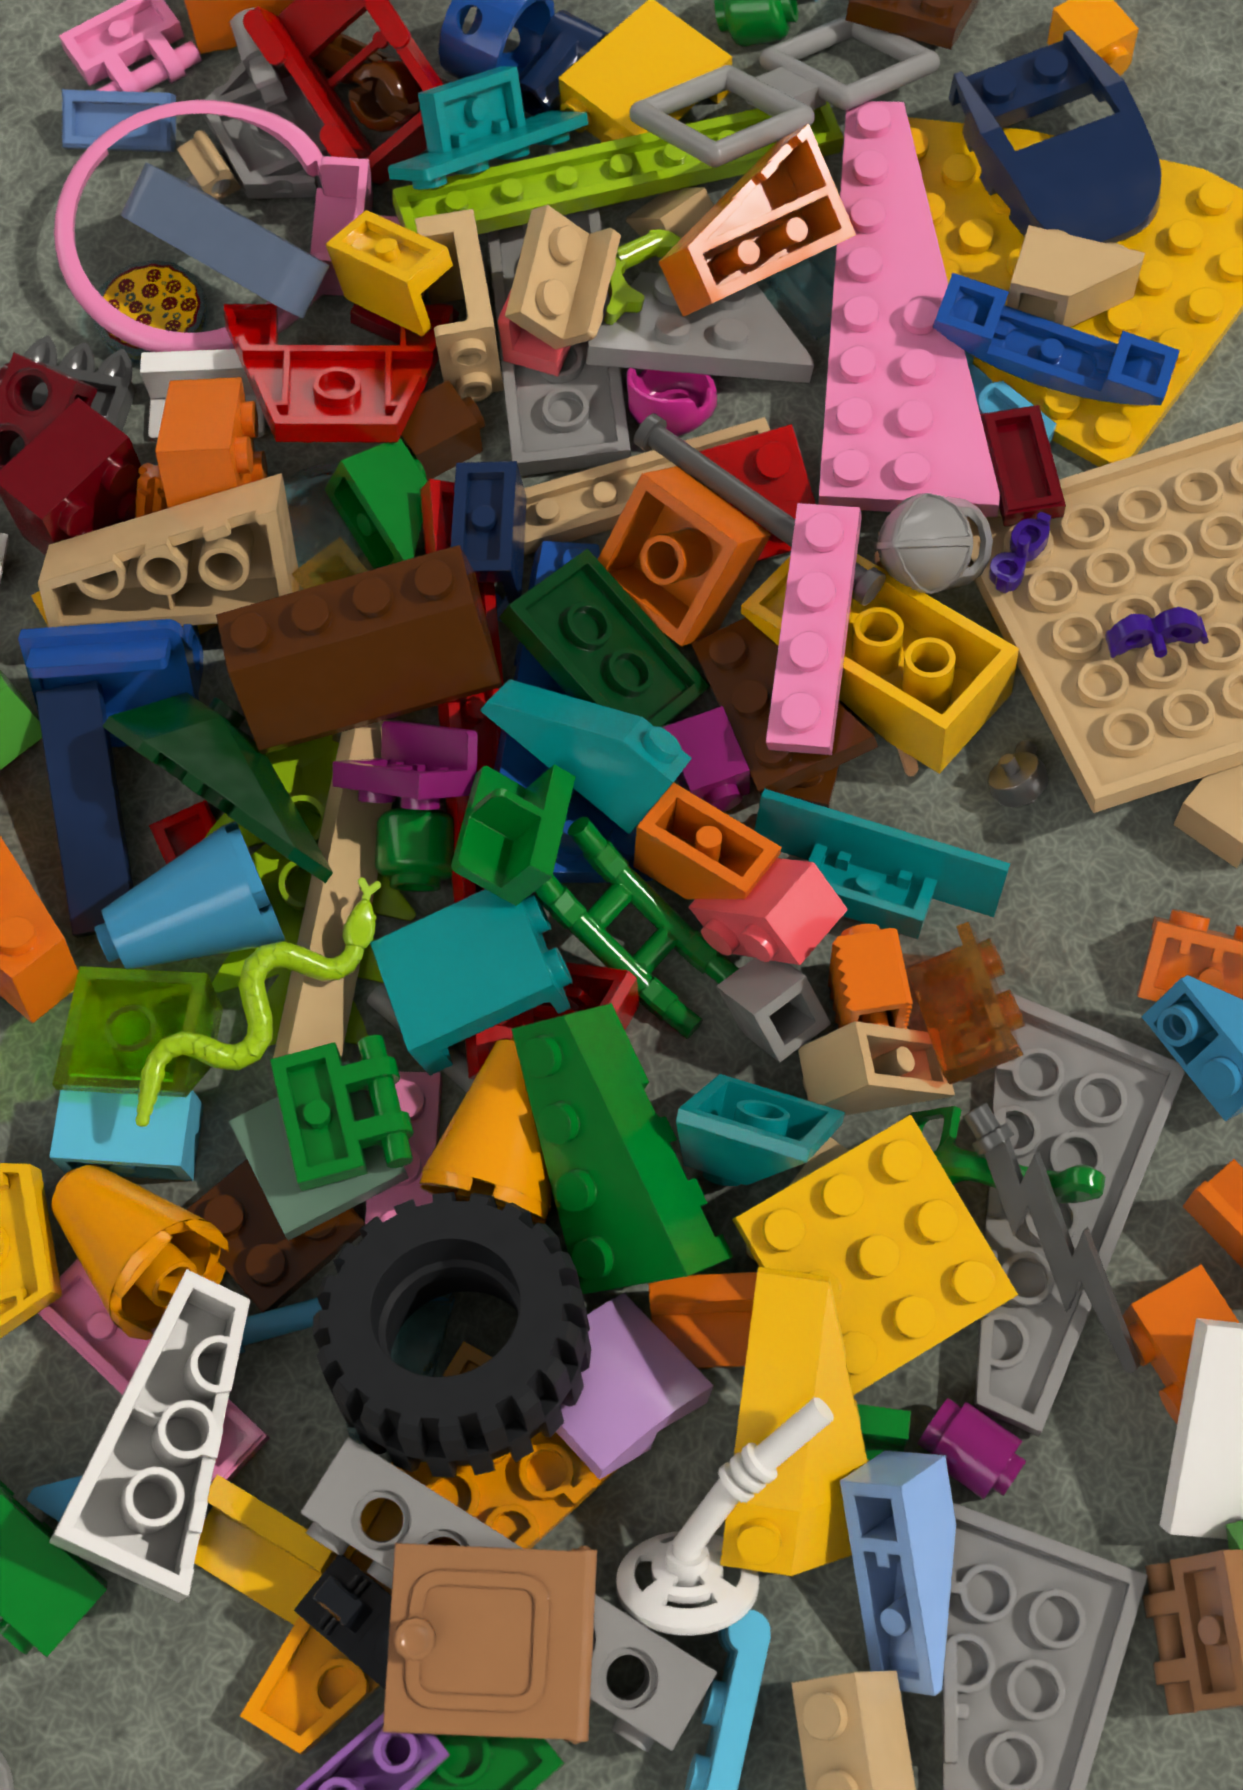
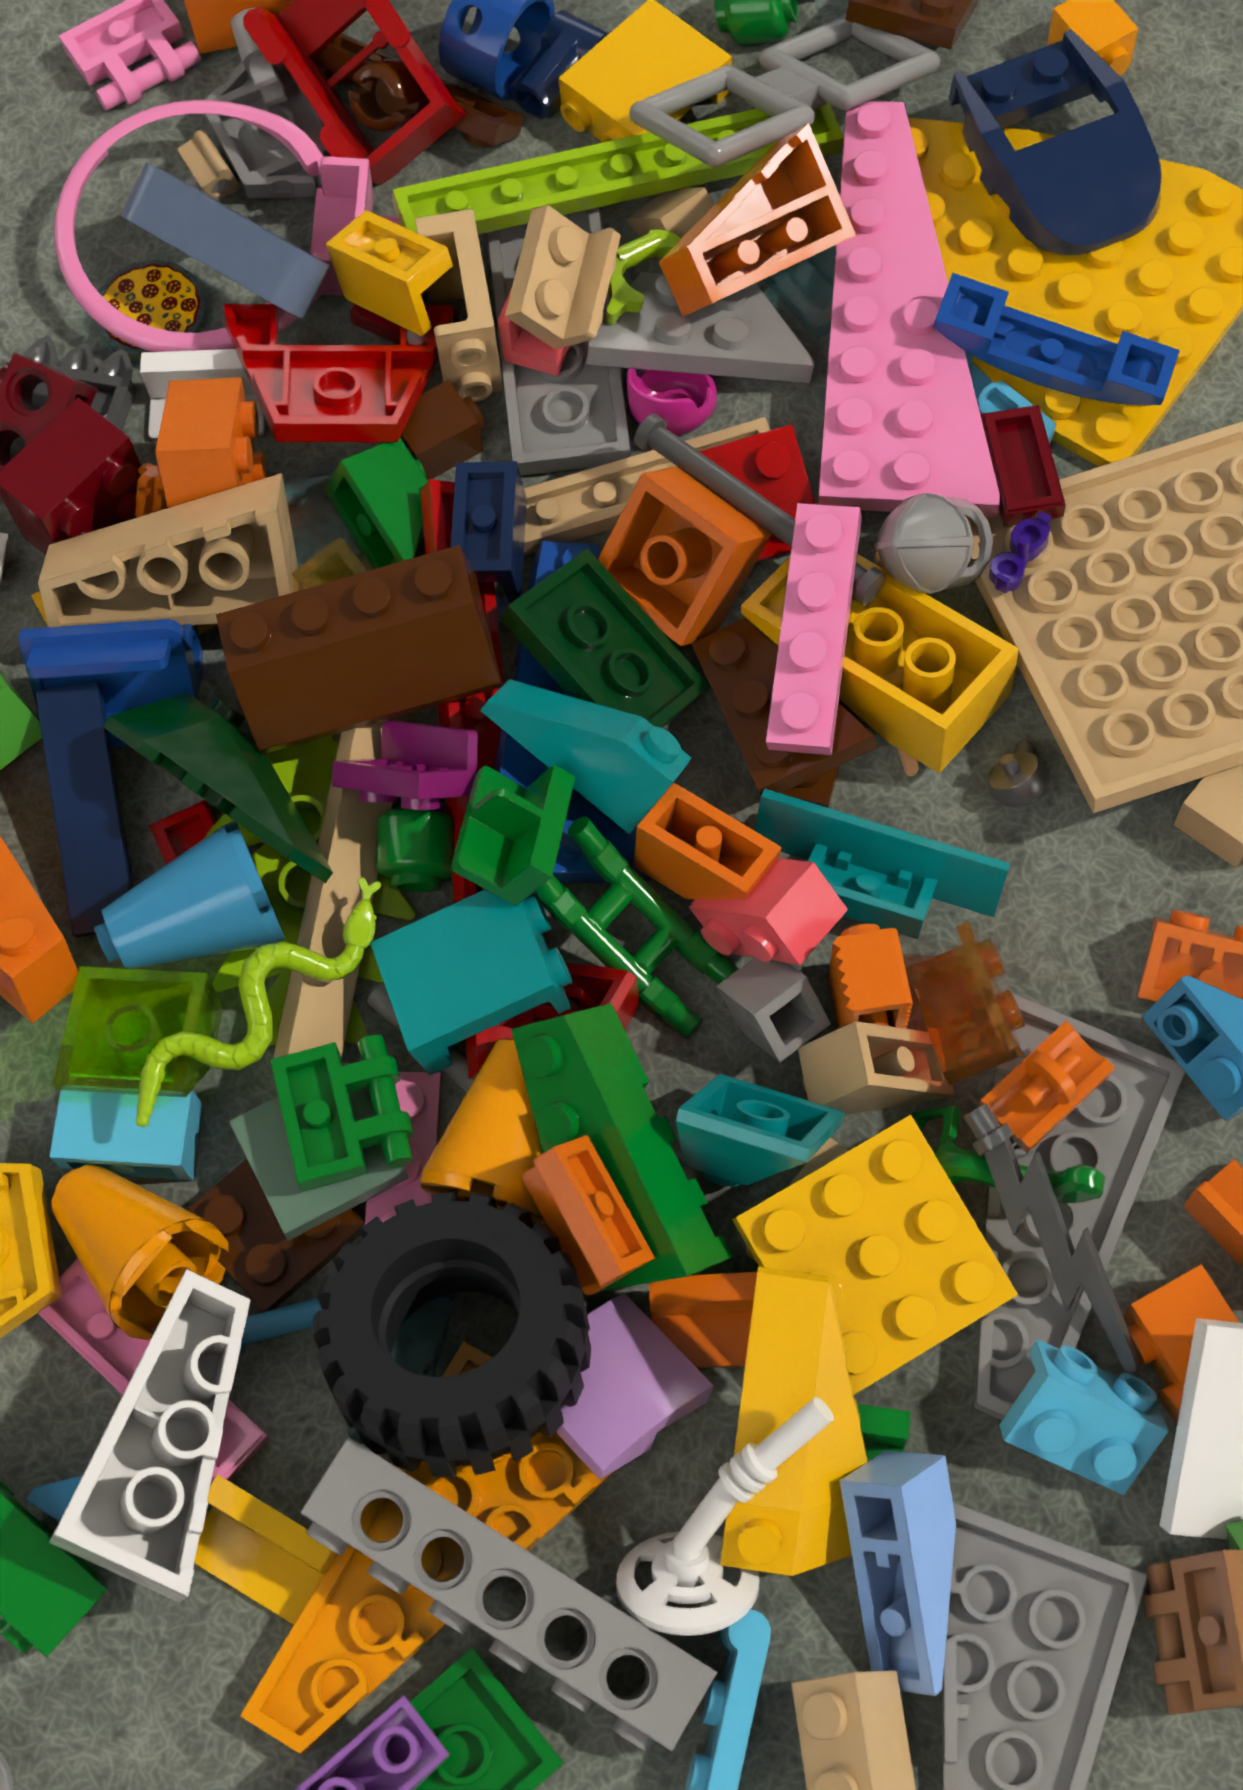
(92, 113): medium blue tile -> none
(351, 1615): black hinge -> none
(478, 122): teal bracket -> none
(505, 1642): medium nougat container -> none
(587, 1214): none -> orange panel
(717, 763): magenta brick -> none
(975, 1448): magenta brick -> none
(1047, 1086): none -> orange hips
(1071, 276): tan slope -> none
(1085, 1418): none -> medium azure bracket
(1167, 627): dark purple piece -> none

